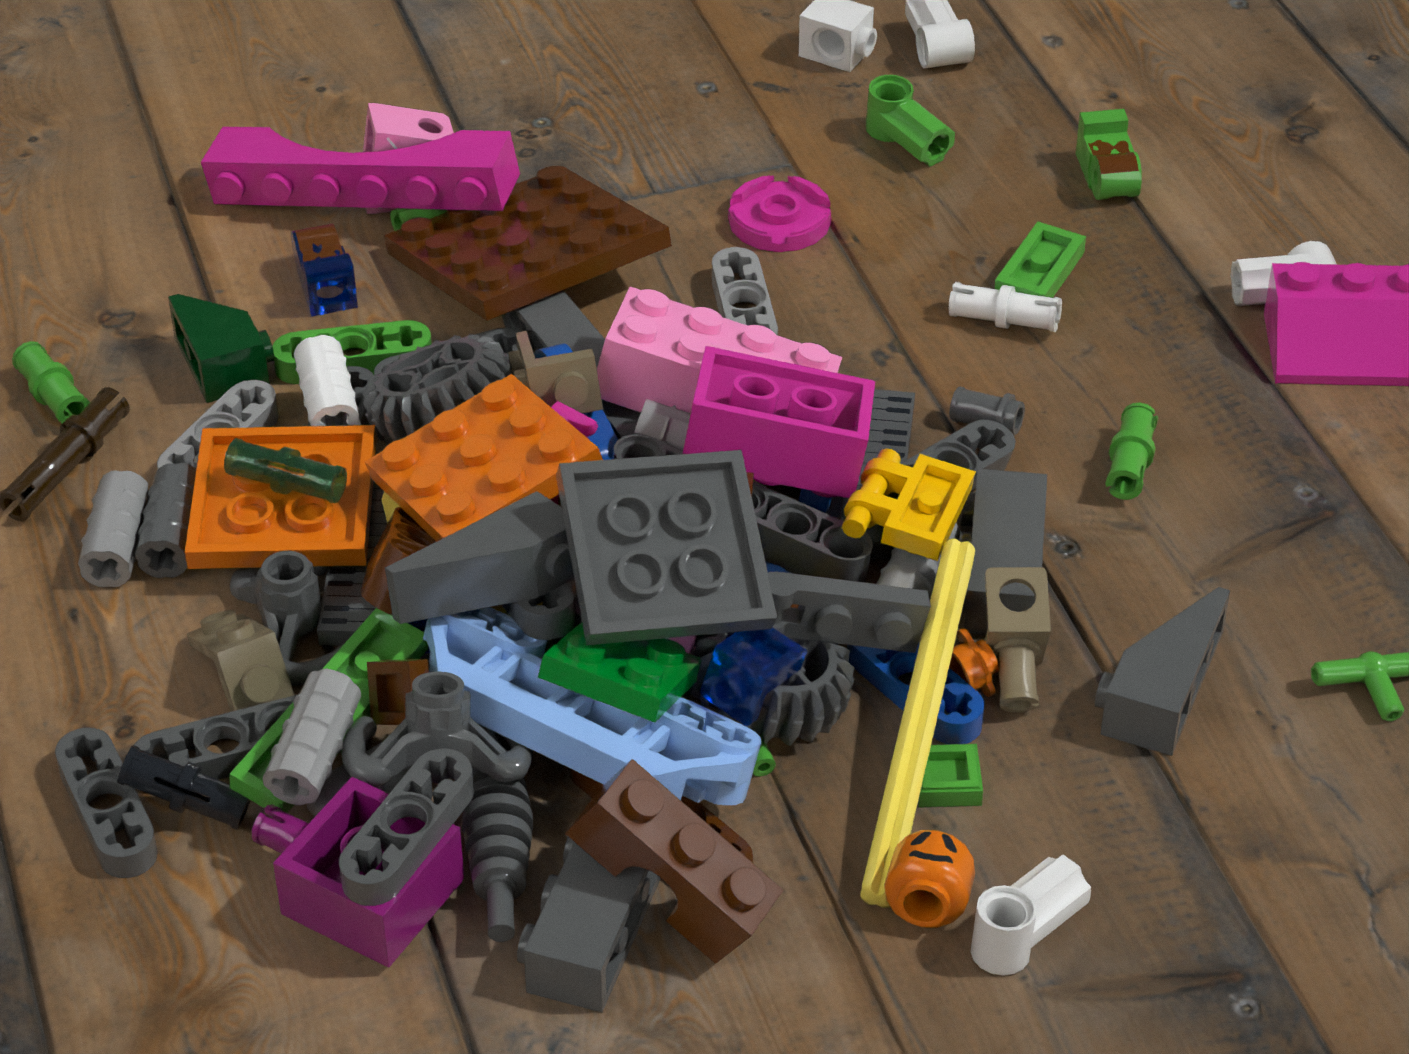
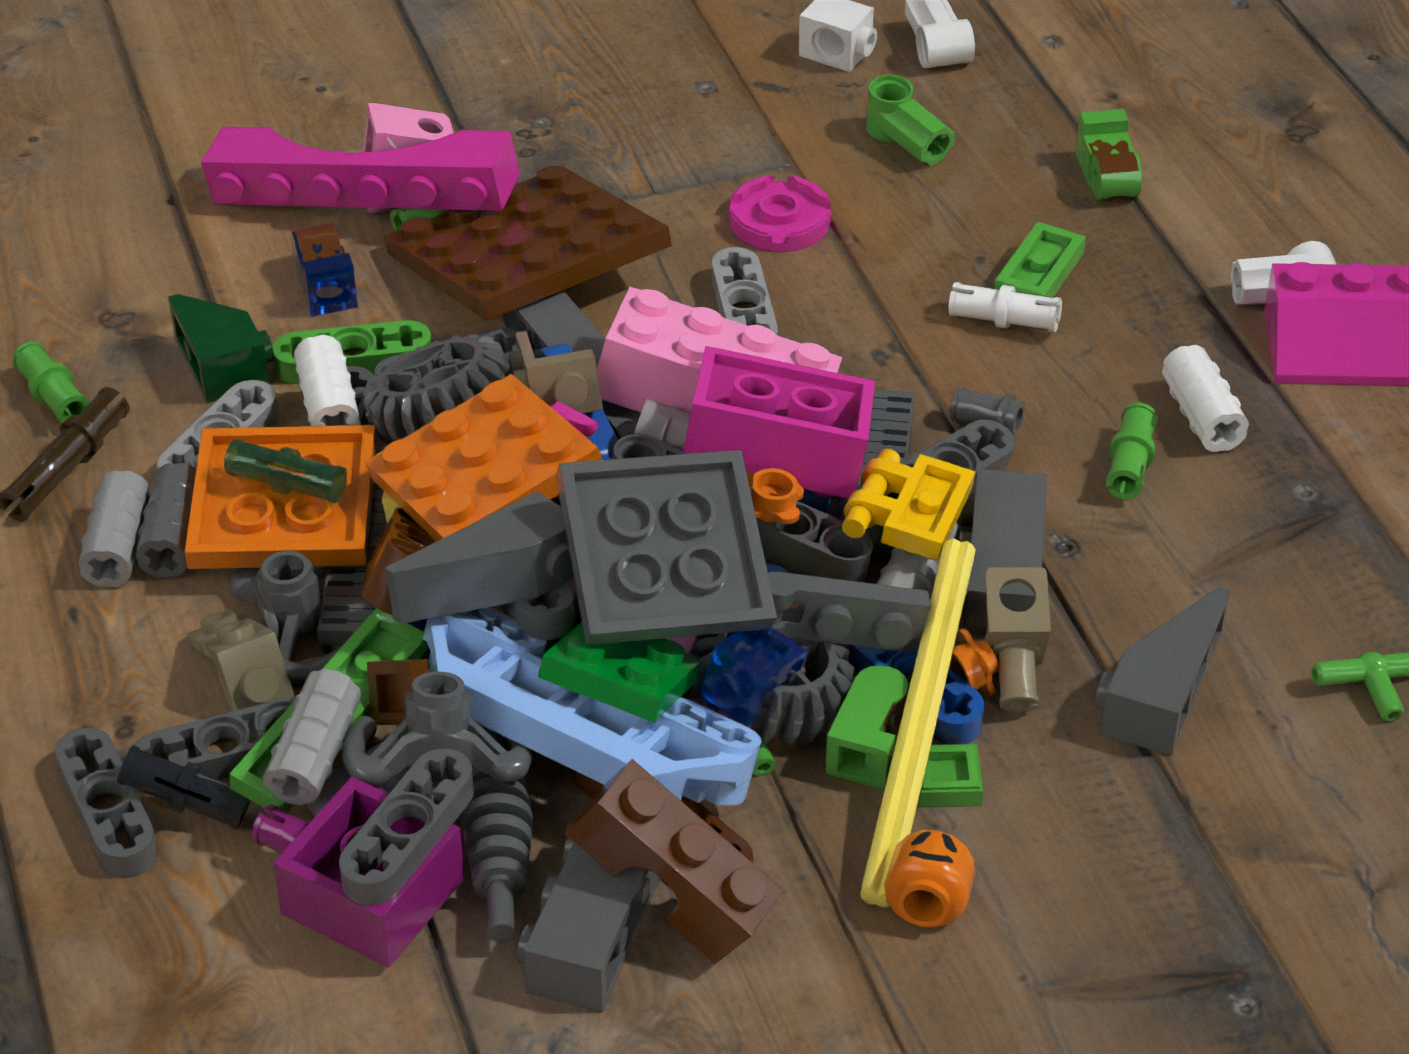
(776, 496): none -> orange plate
(866, 726): none -> bright green leg
(1021, 915): white piece -> none
(1205, 398): none -> white axle

